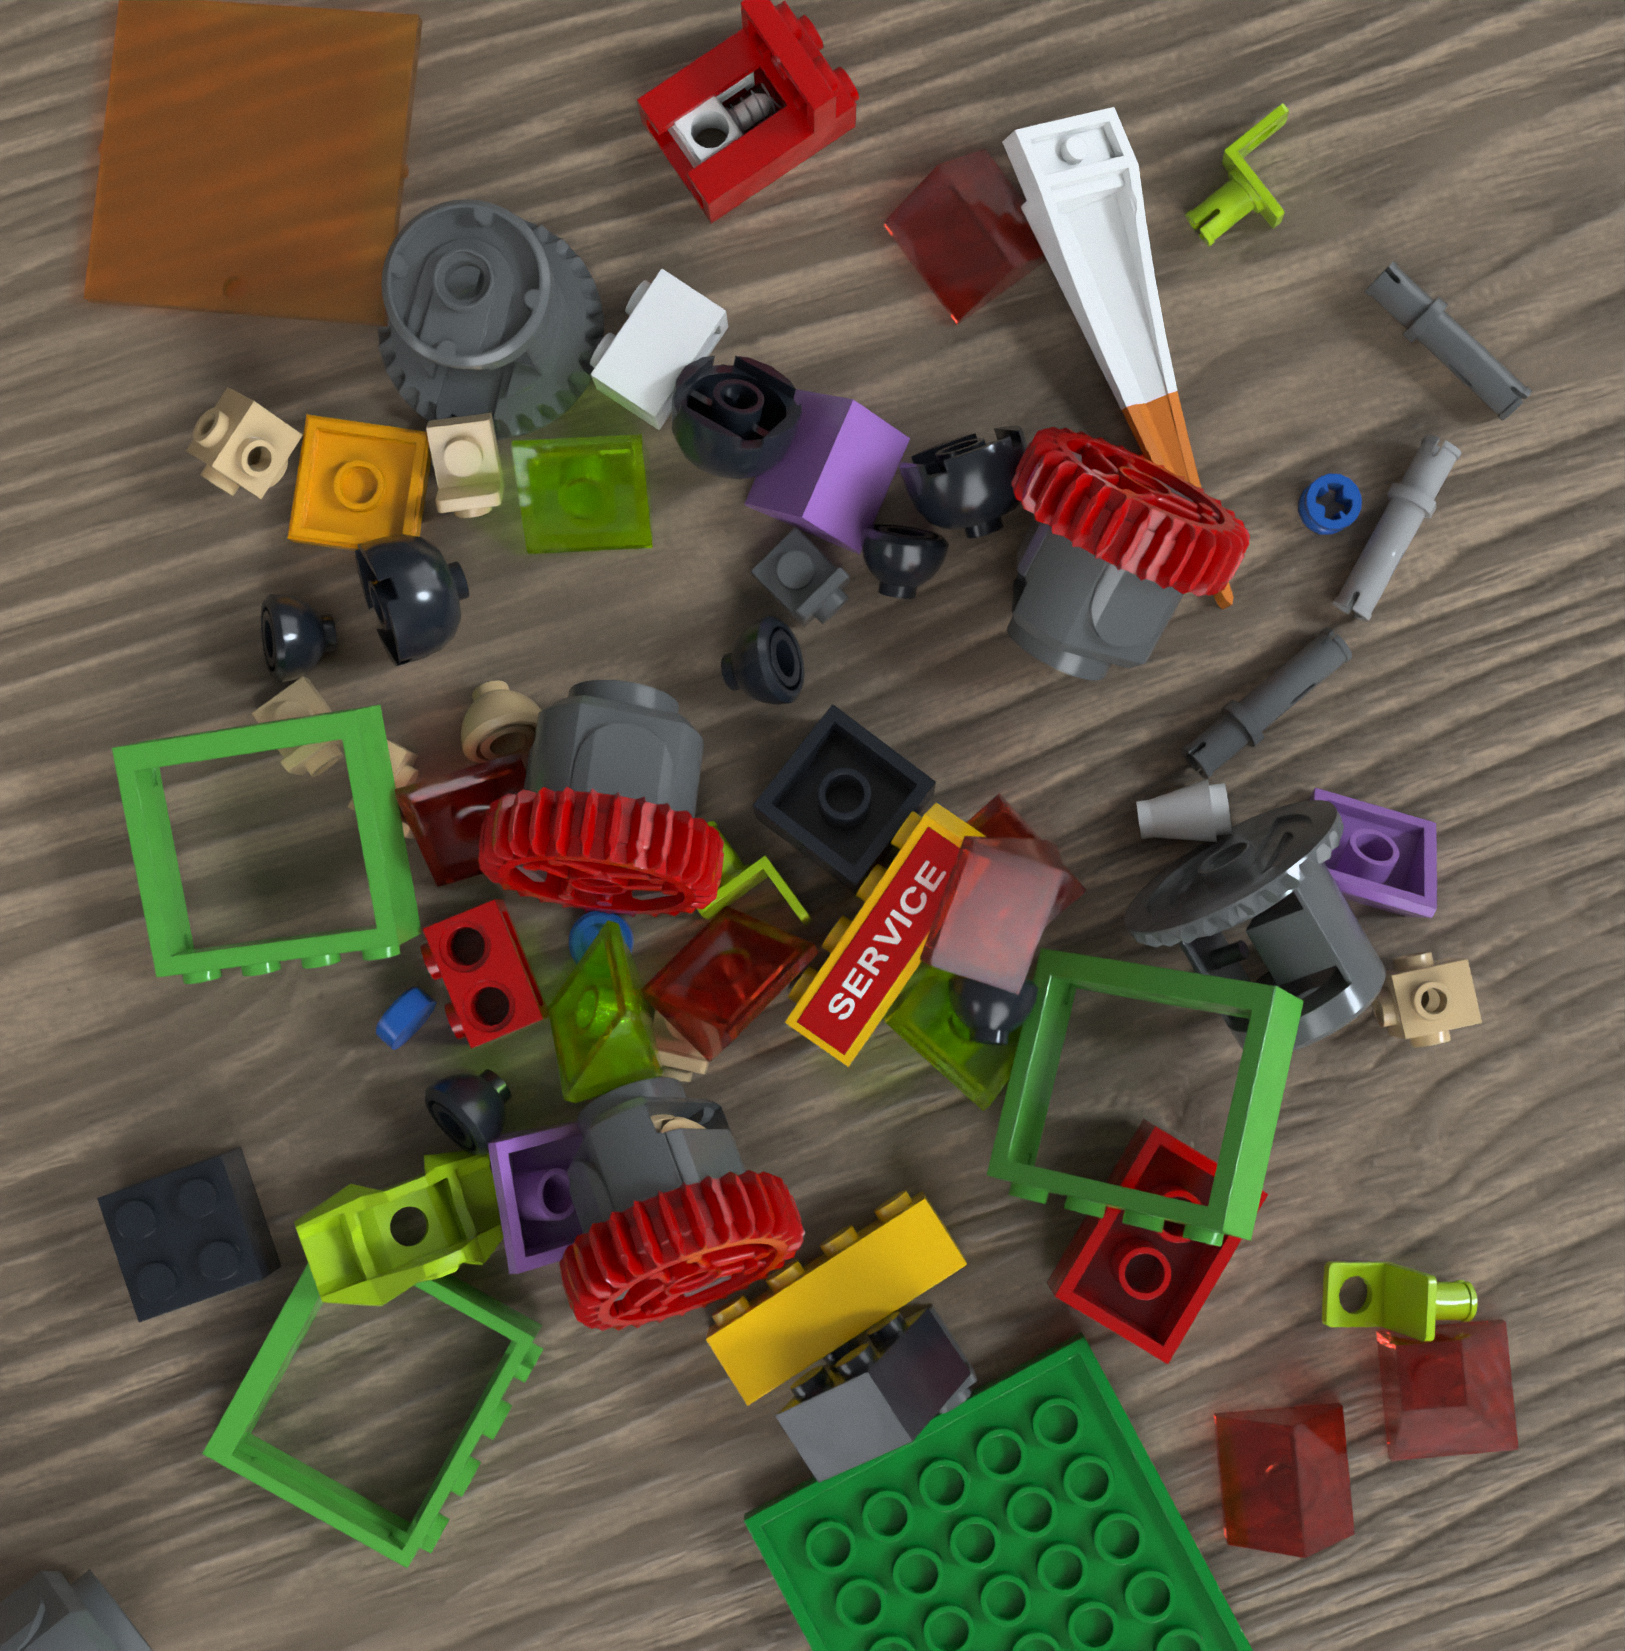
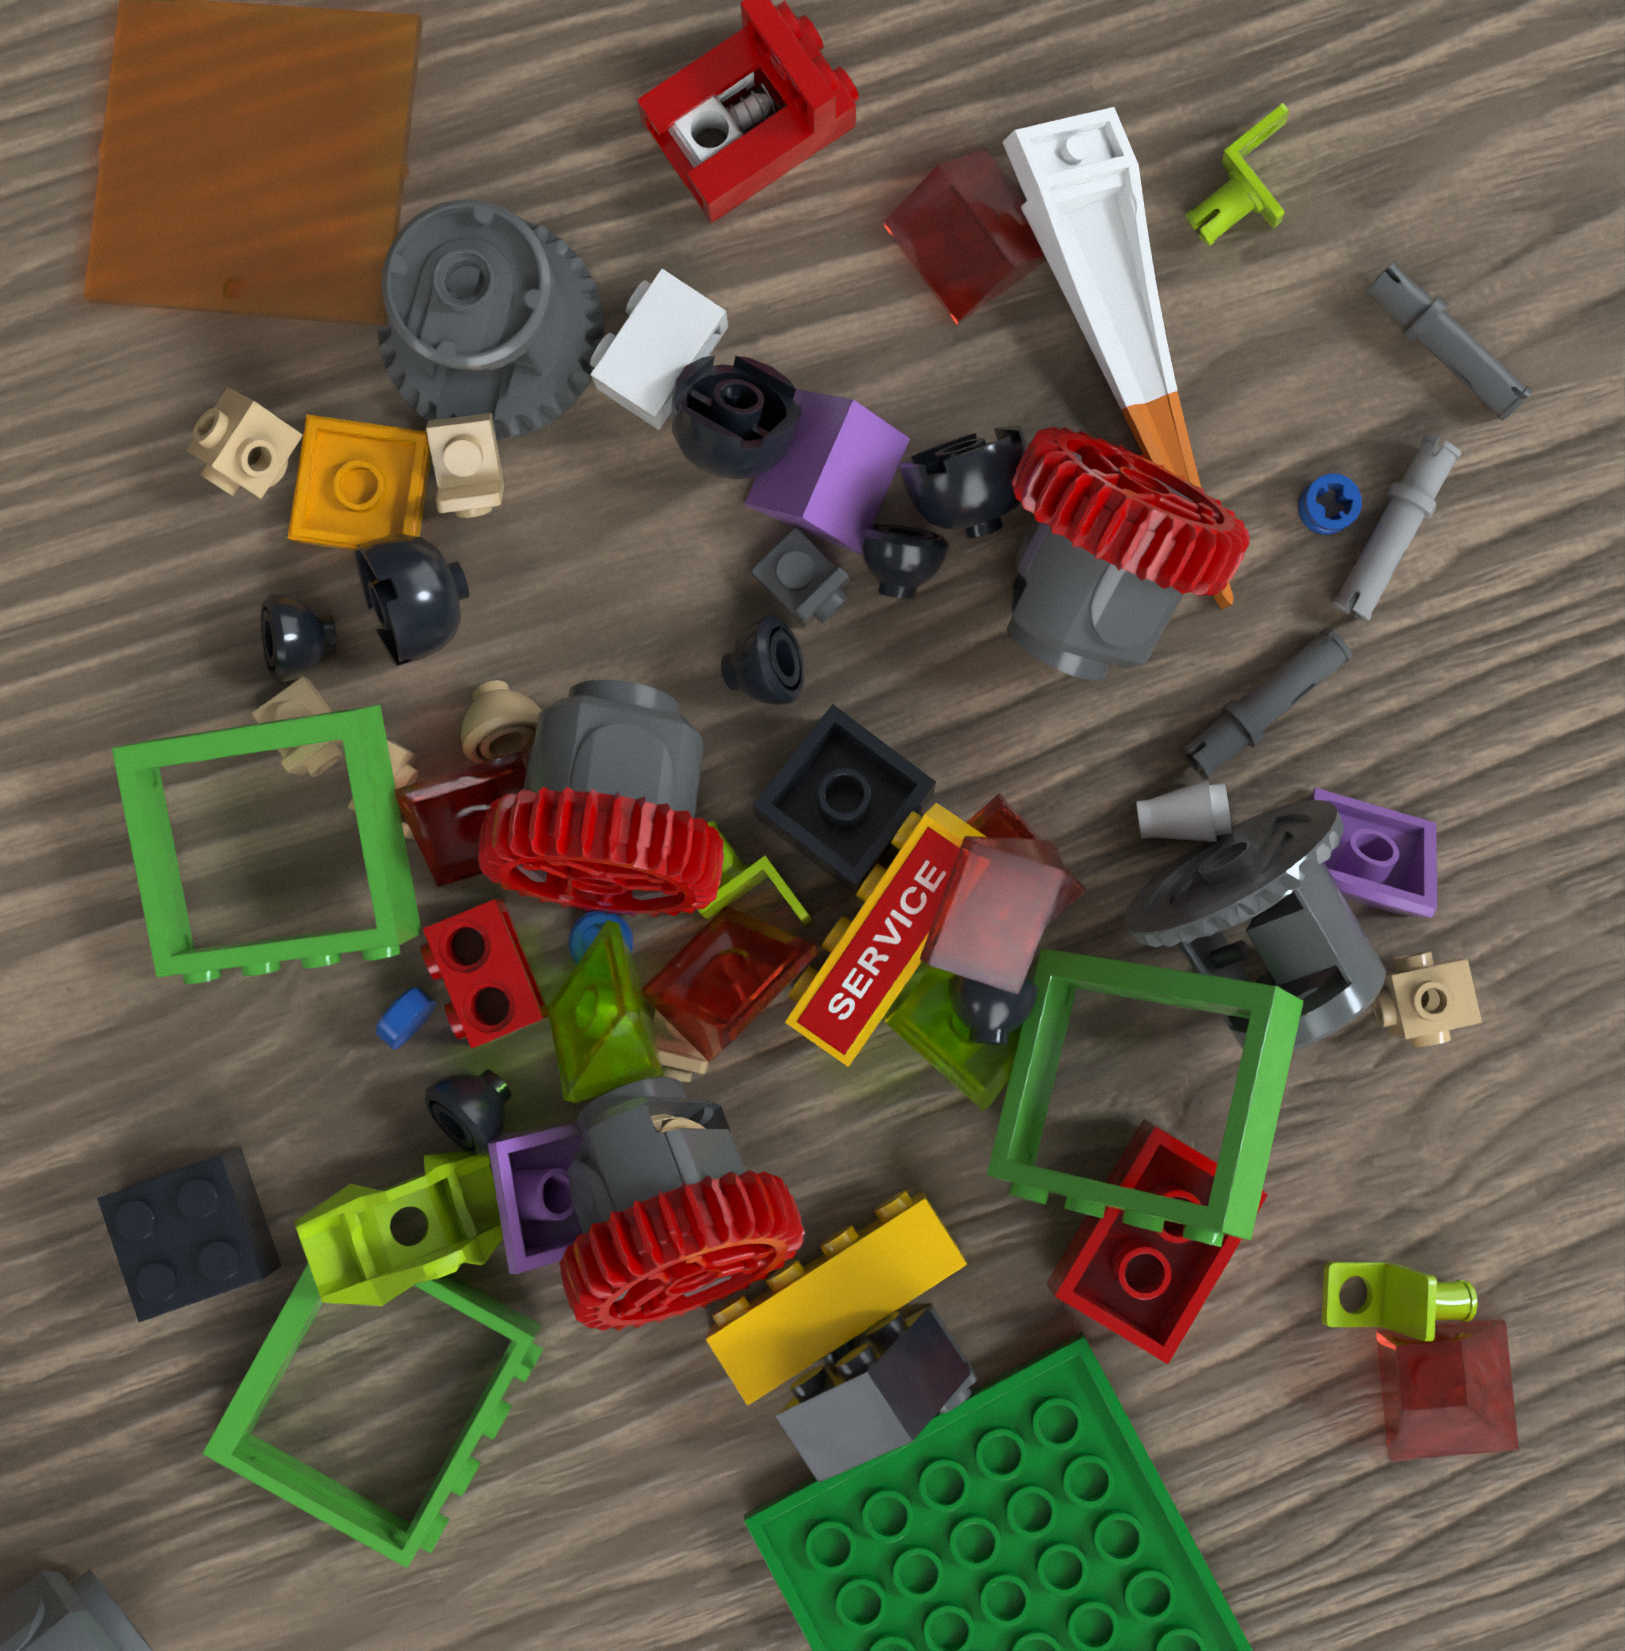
(584, 493): clear neon green slope -> none
(1284, 1478): clear red slope -> none

